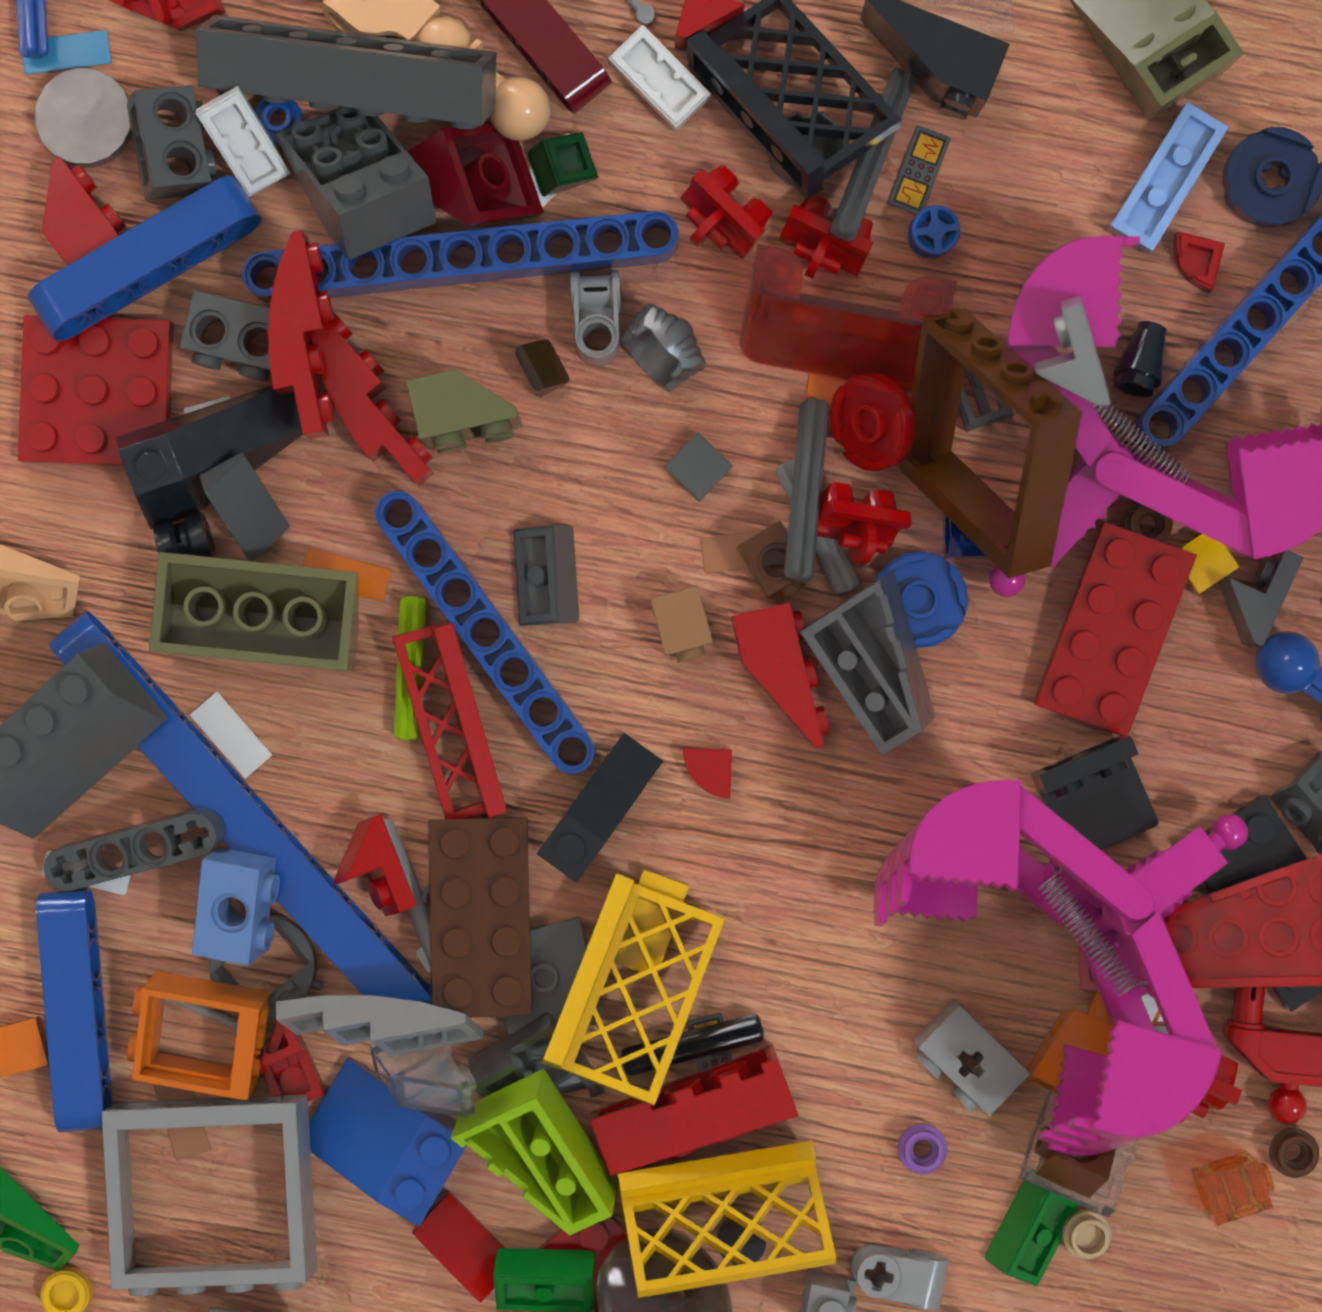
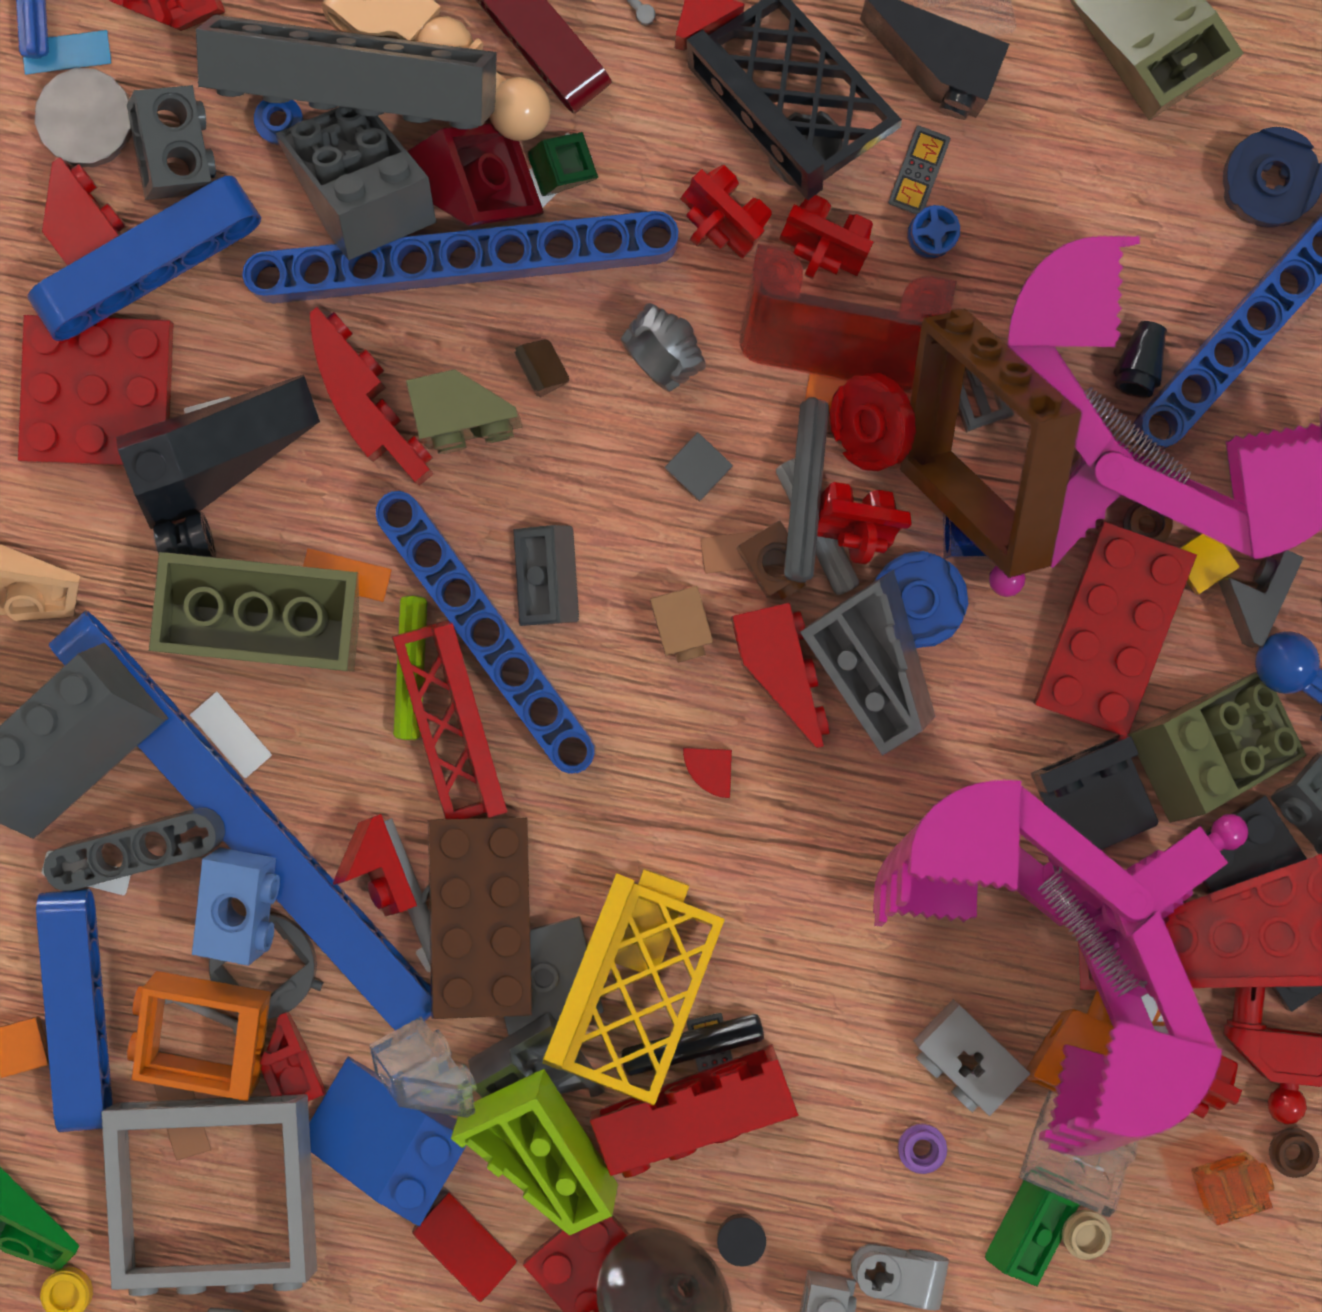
(241, 325): dark grey brick -> none
(243, 141): white plate -> none
(244, 505): dark grey slope -> none
(296, 316): red slope -> none
(387, 1022): light grey slope -> none
(544, 1280): green slope -> none
(596, 307): light grey piece -> none
(599, 807): black slope -> none
(659, 78): white plate -> none
(718, 1178): yellow fence -> none
(871, 162): dark grey axle -> none
(1079, 1175): reddish brown brick -> none
(1080, 369): light grey slope -> none
(1168, 177): light blue plate -> none
(1198, 259): red tile -> none
(1216, 747): none -> olive slope

